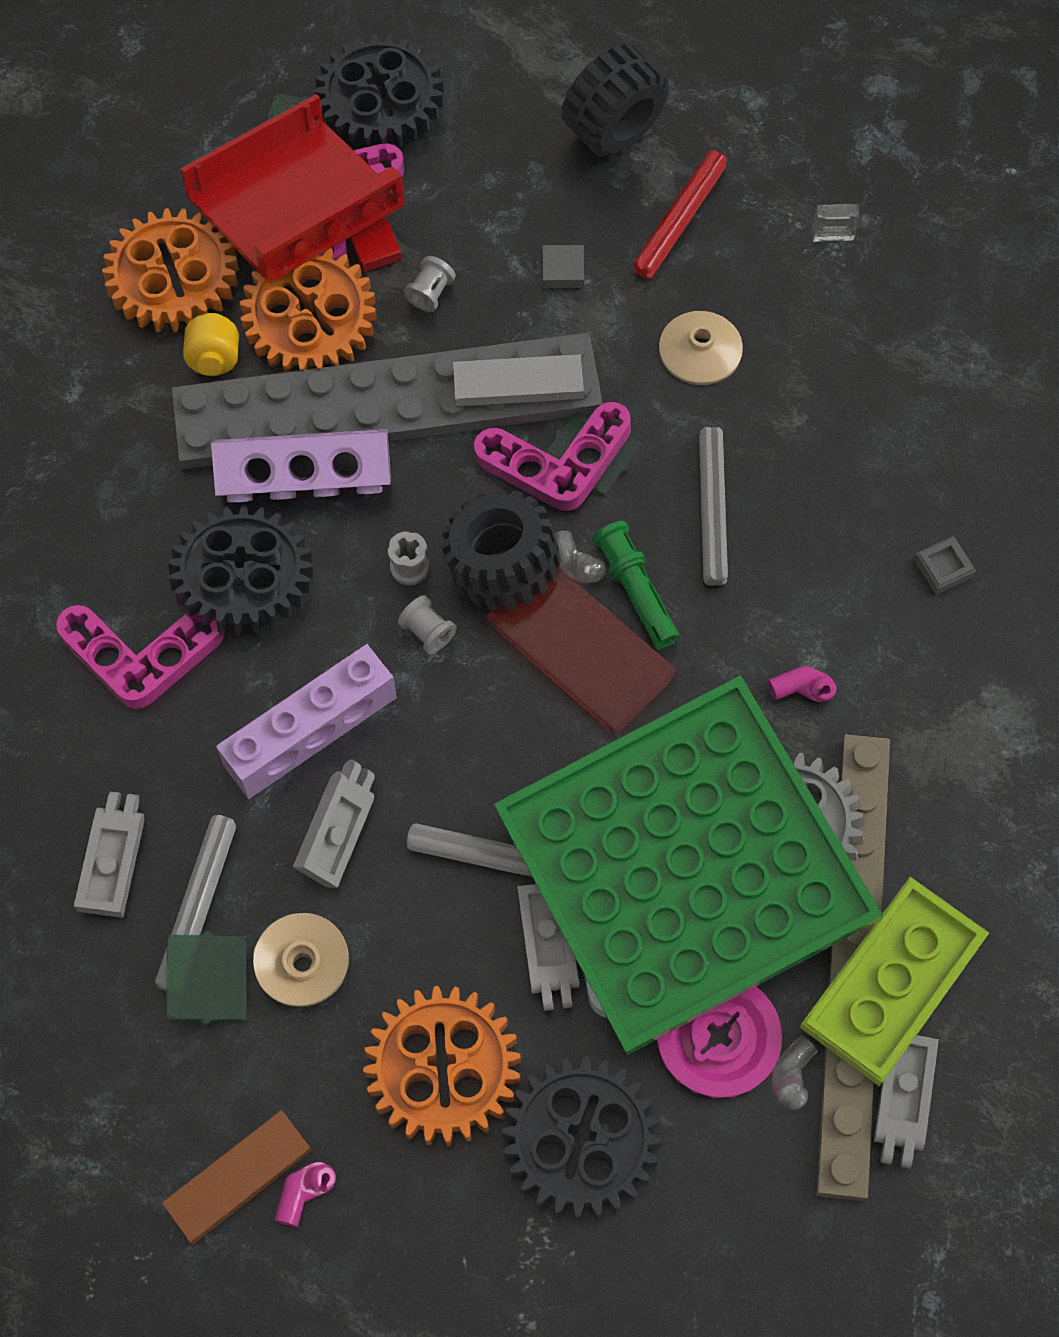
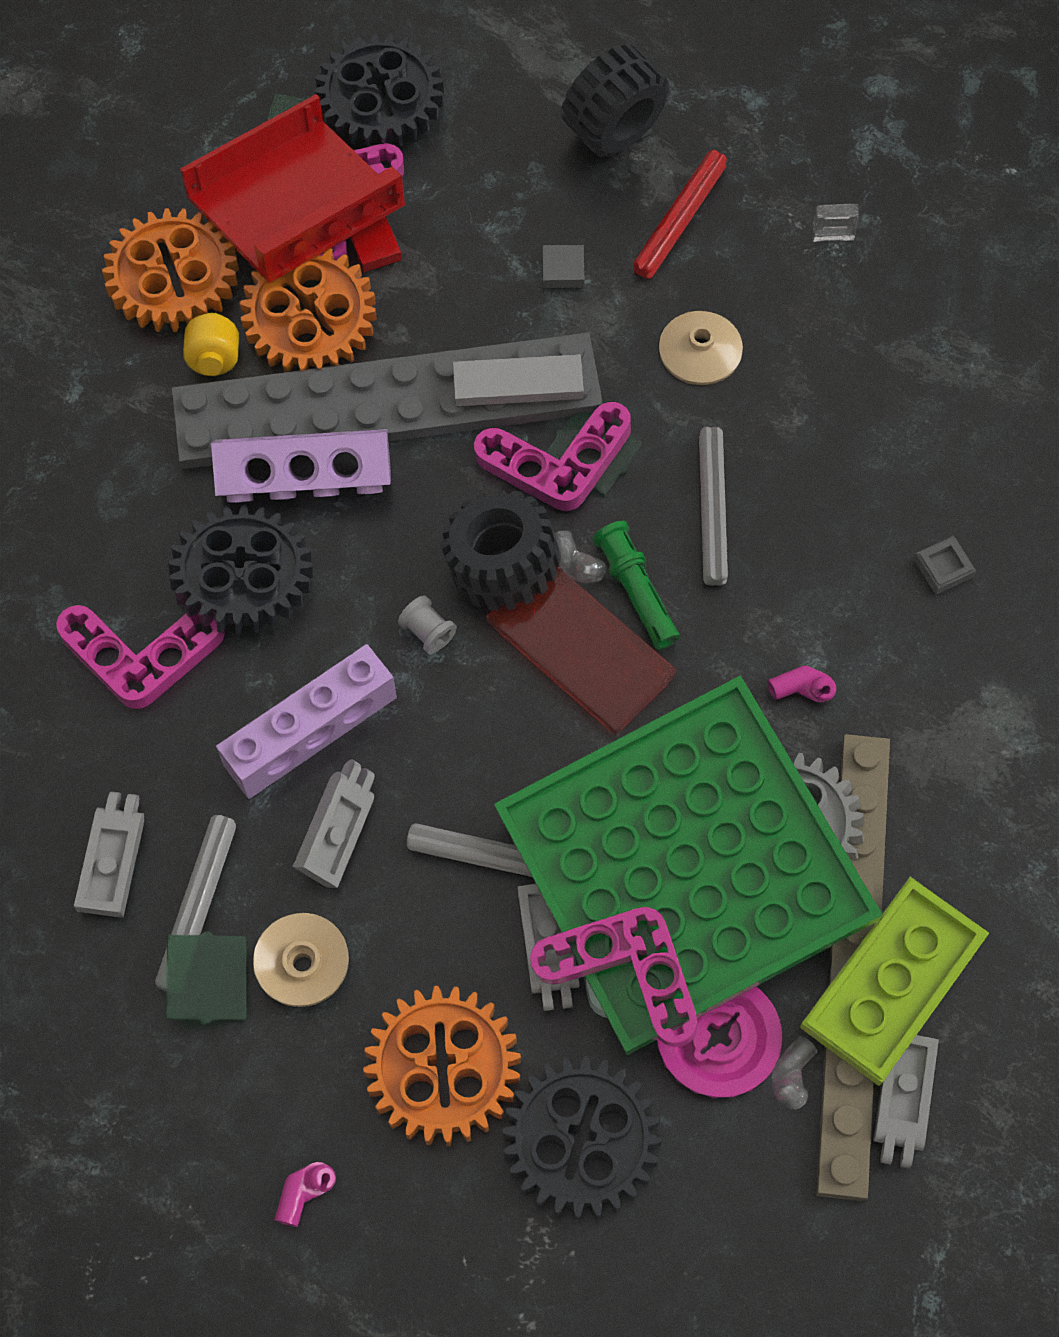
(236, 1177): dark orange tile -> none
(408, 558): light grey bush -> none
(429, 283): light grey bush -> none
(624, 950): none -> dark pink beam

